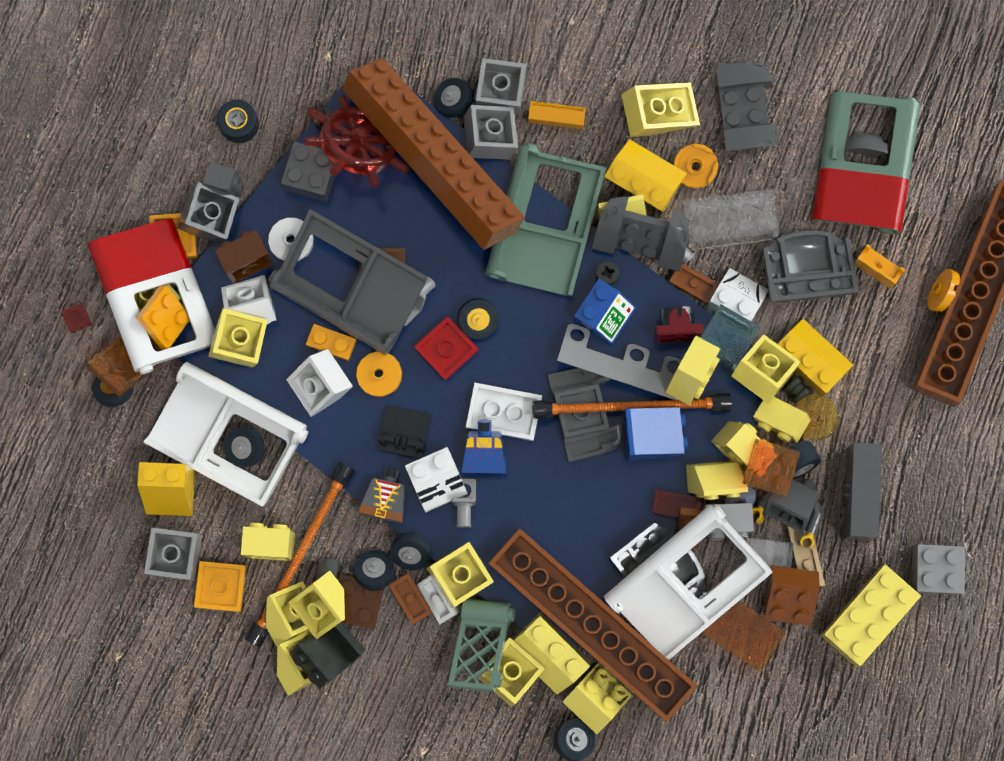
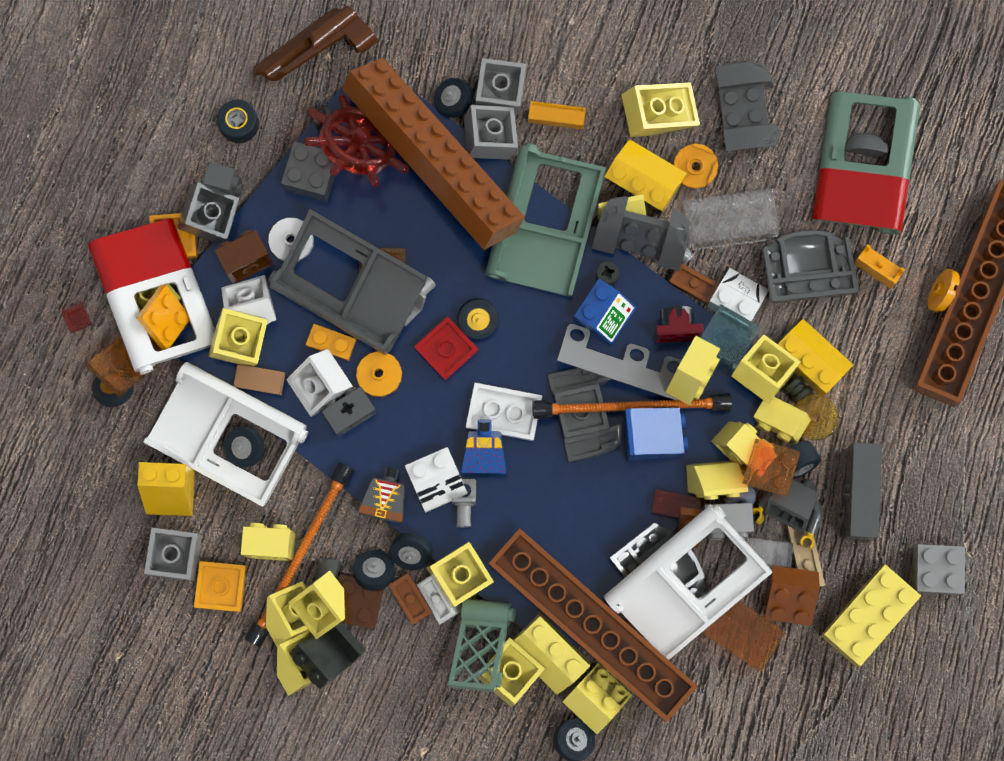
(259, 379): none -> medium nougat slope
(316, 38): none -> reddish brown panel
(343, 422): none -> dark grey brick
(404, 432): black hinge -> none

